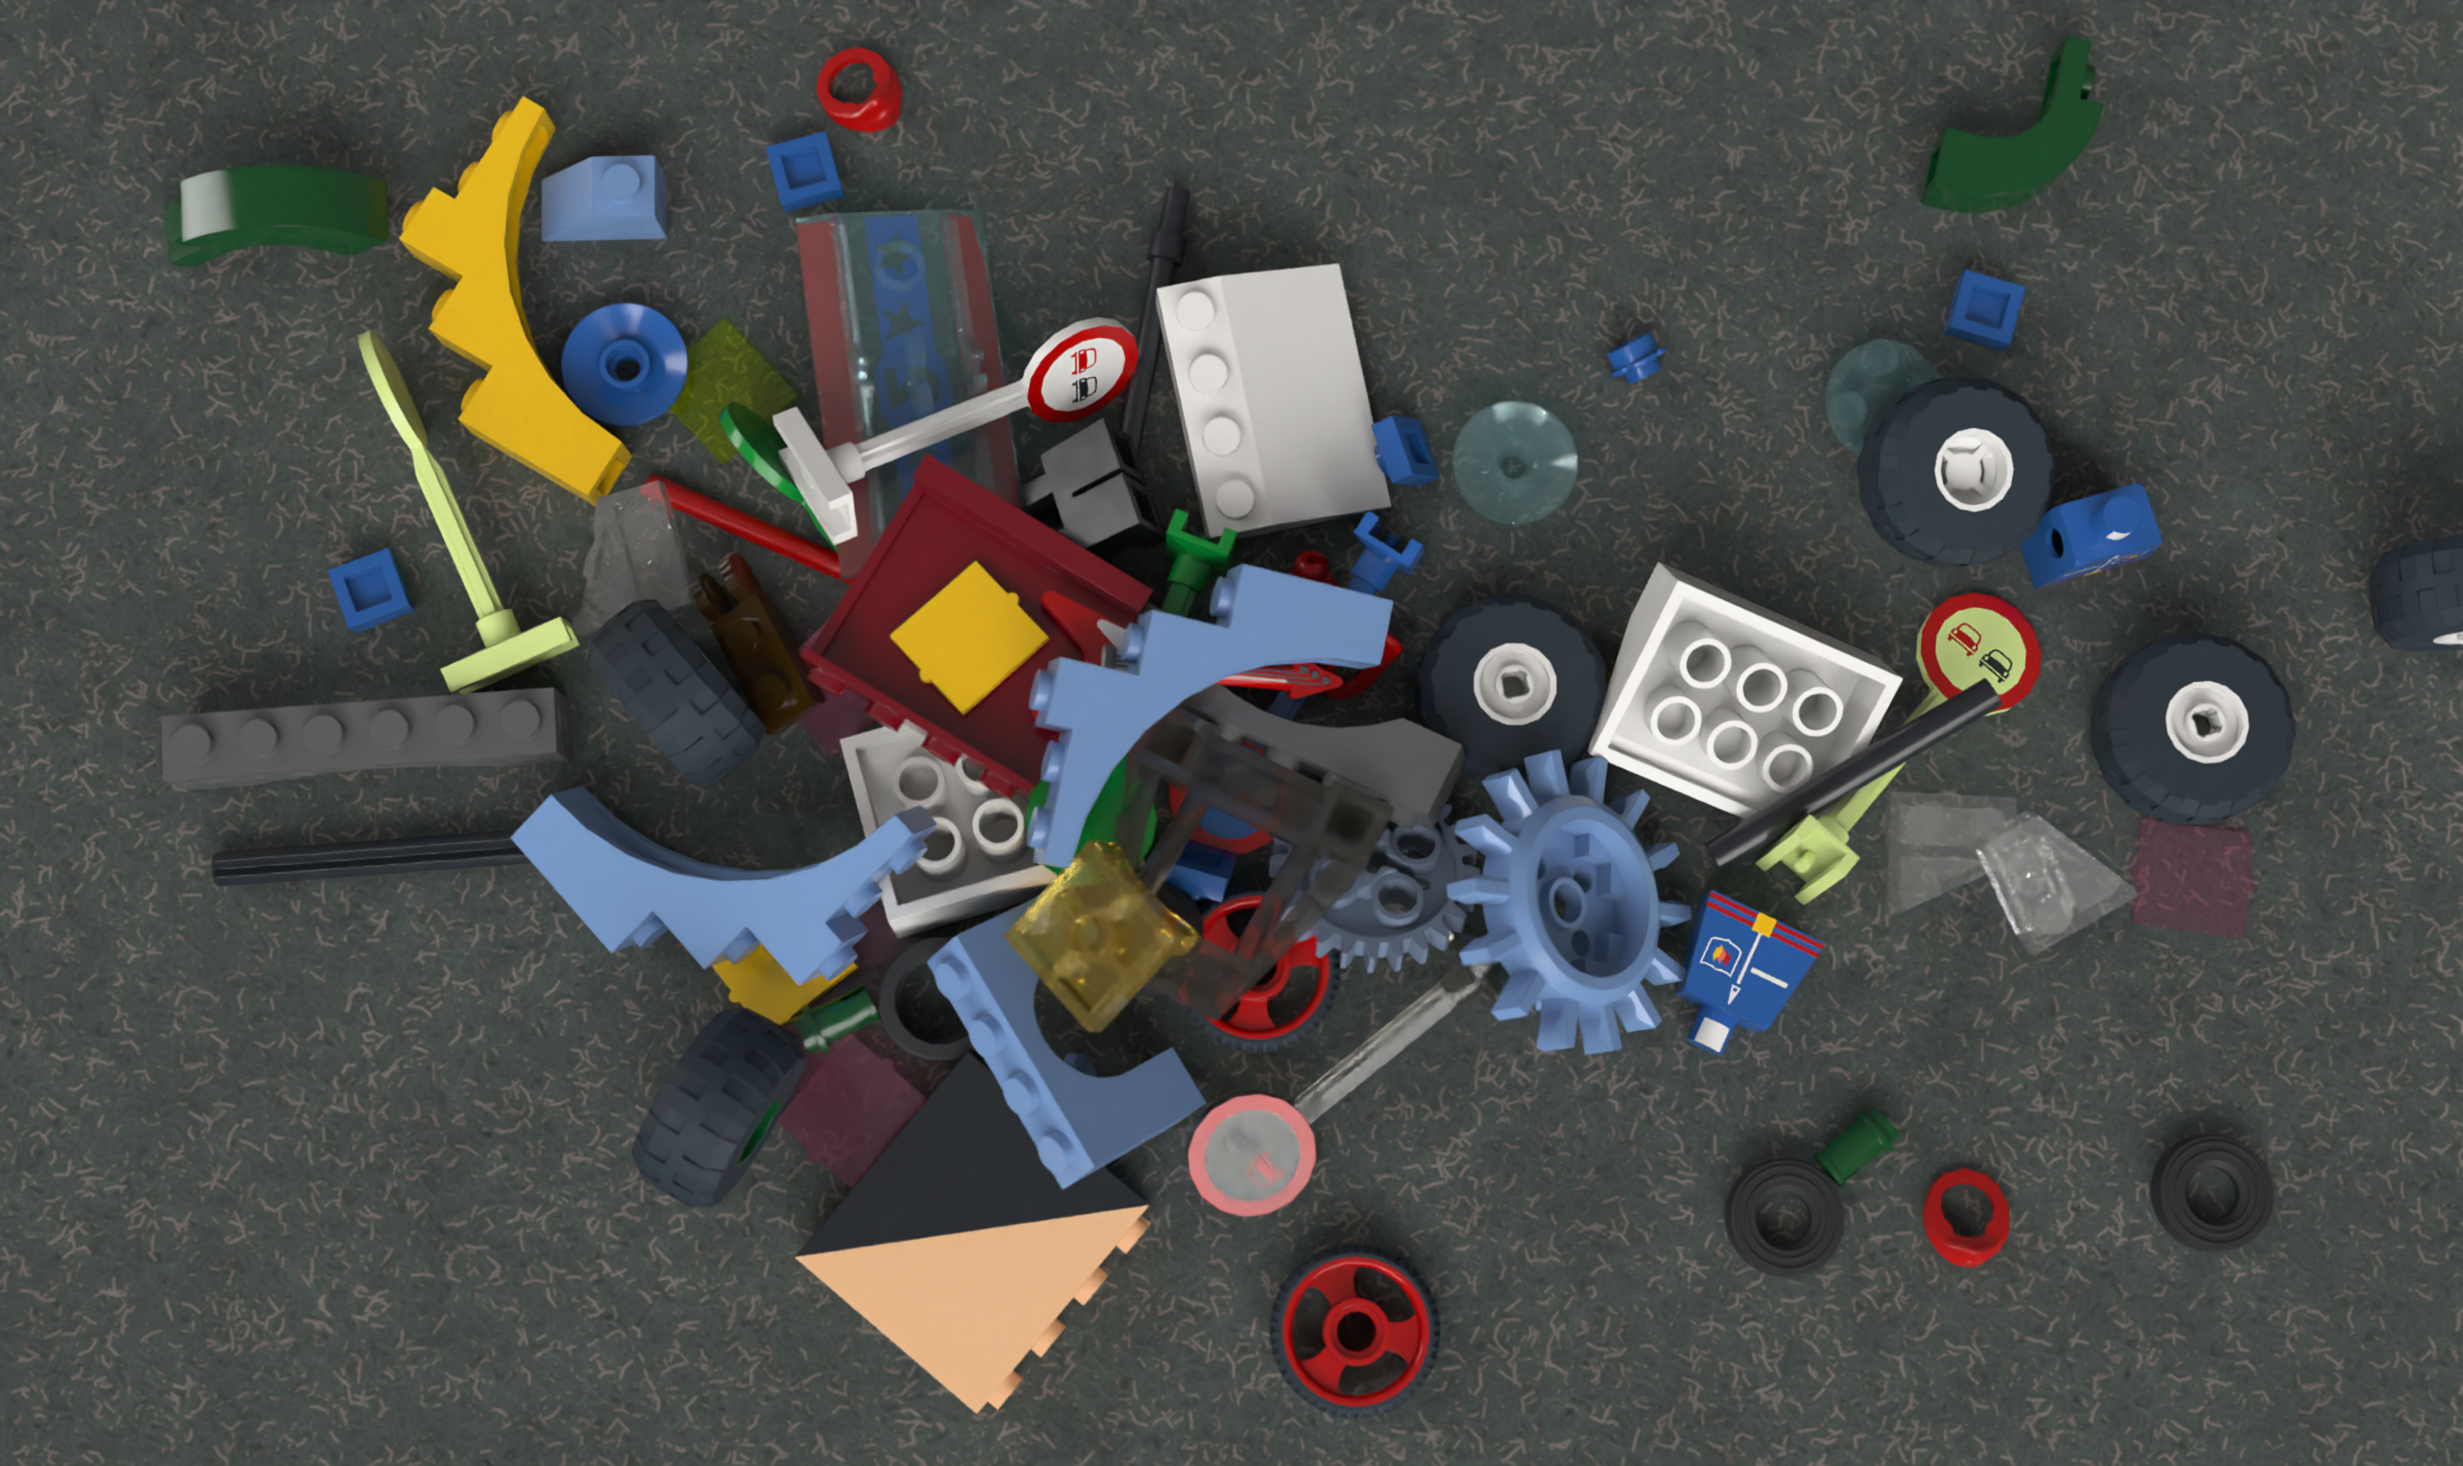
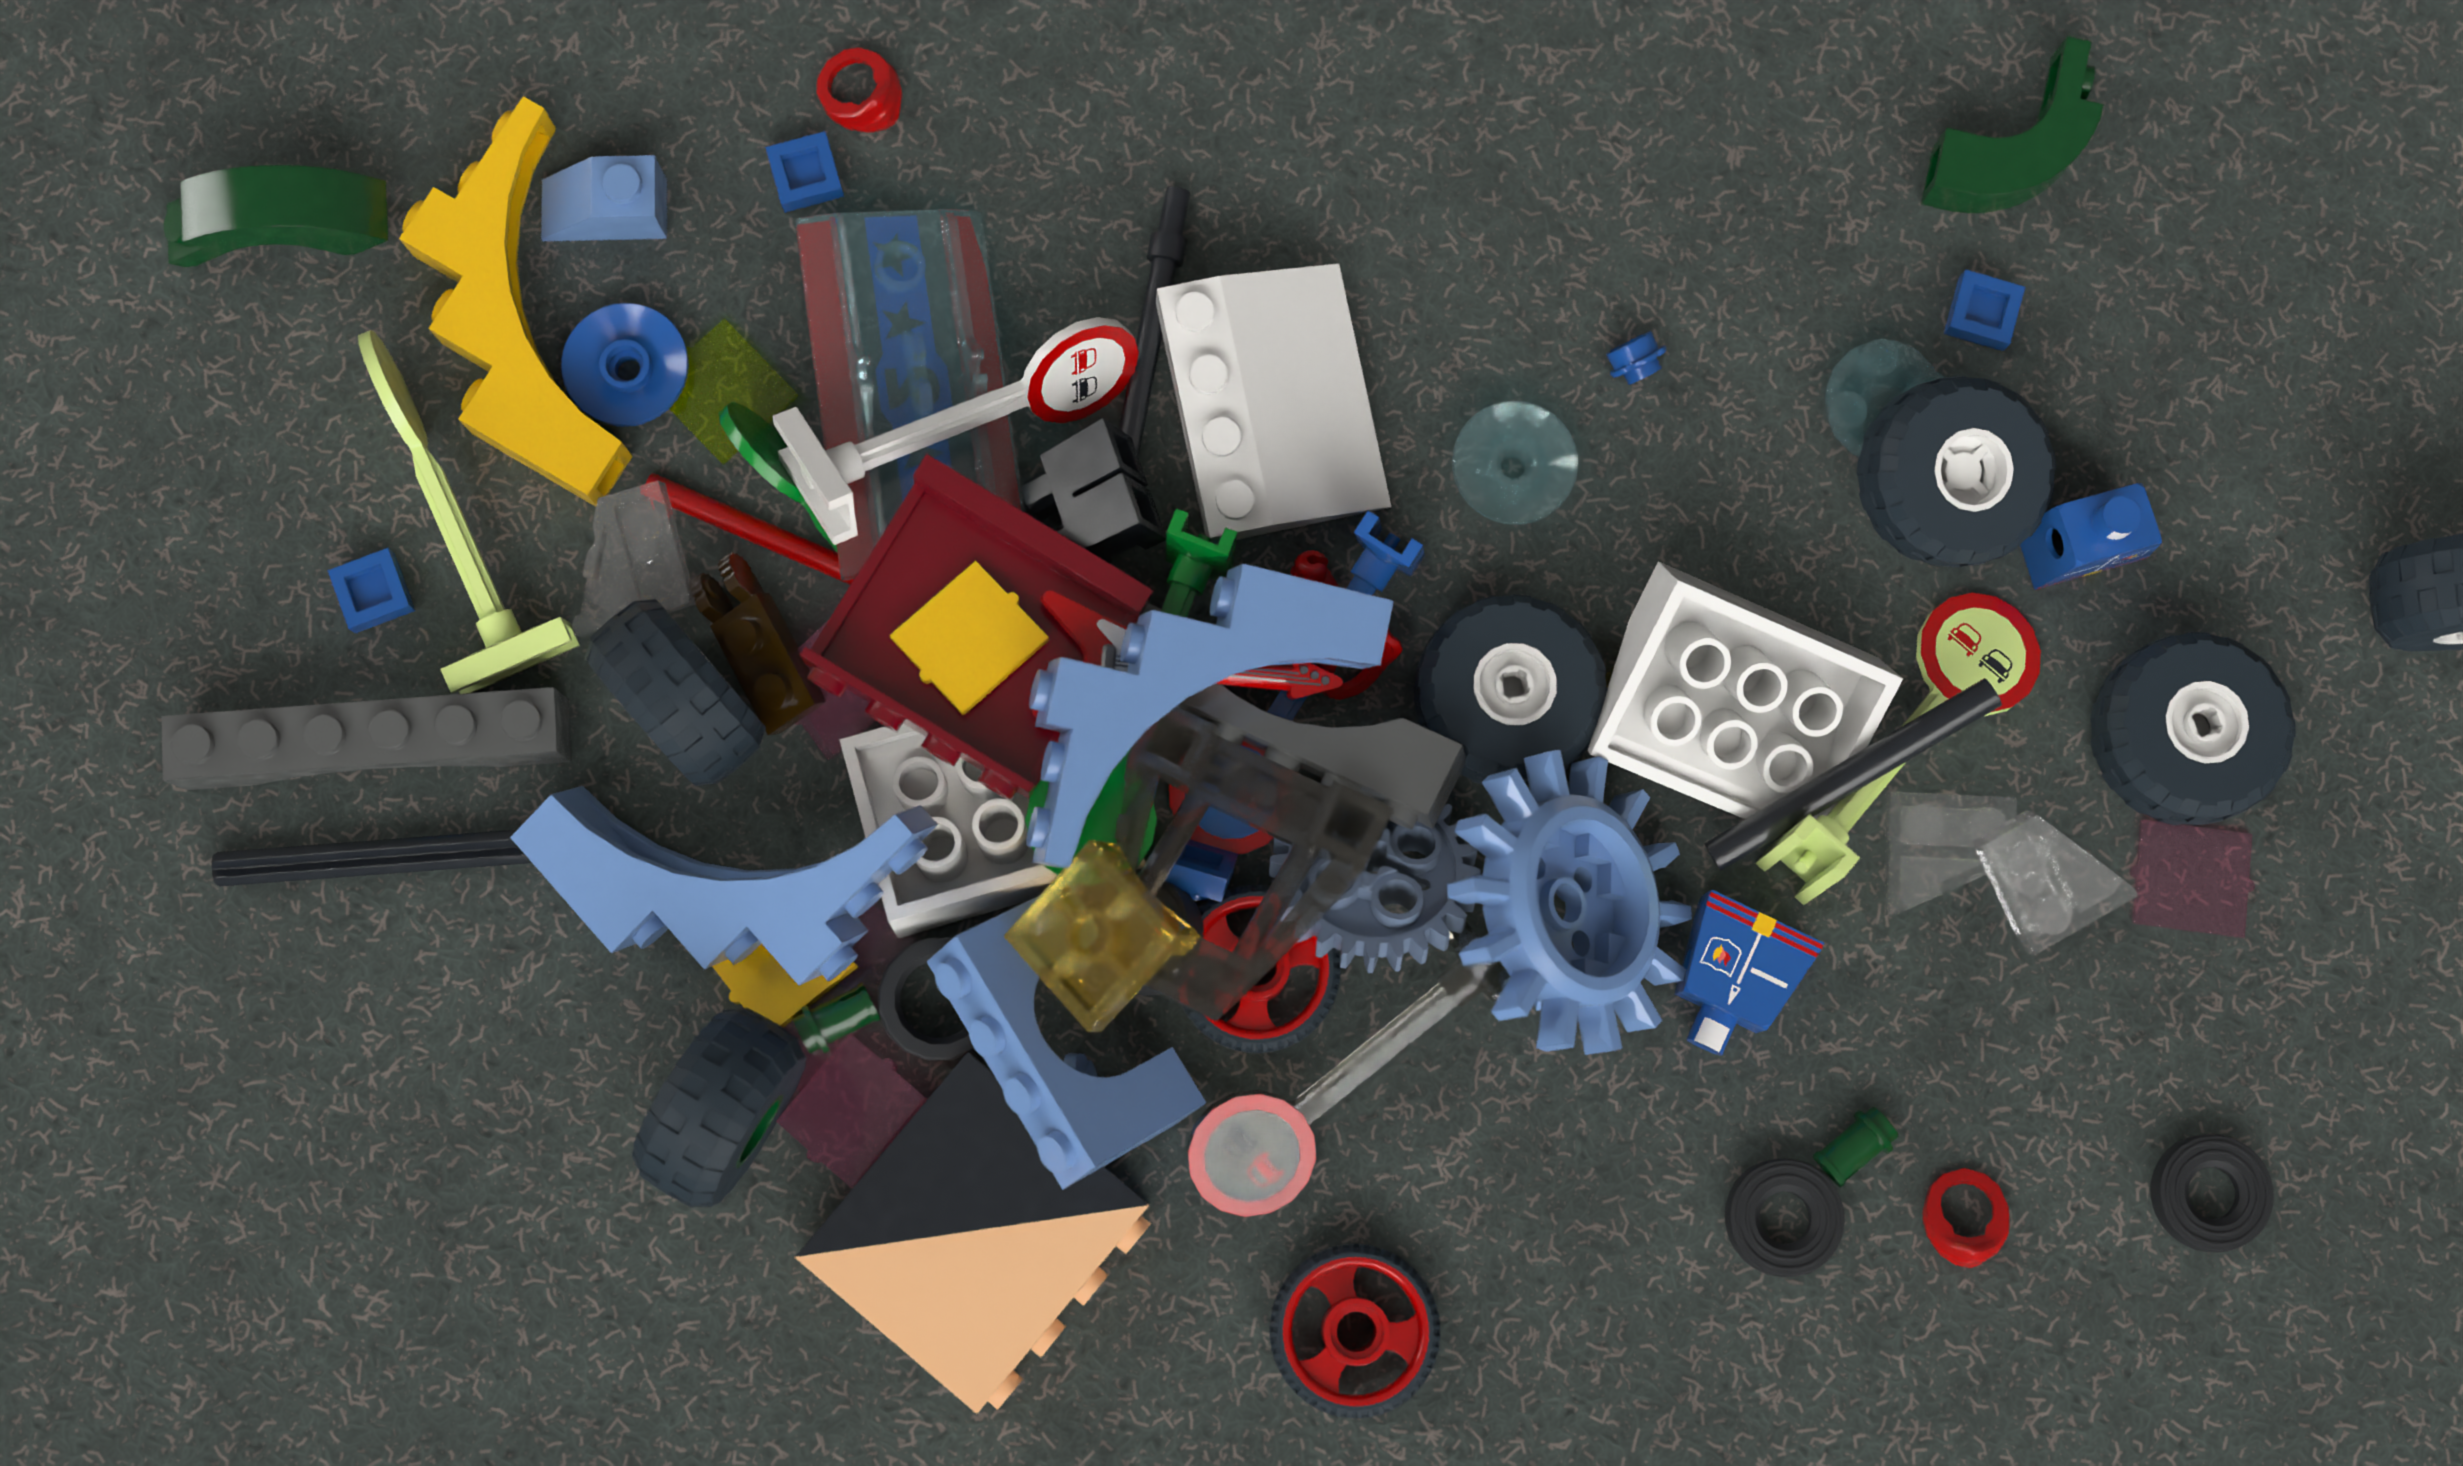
(1404, 451): blue plate -> none

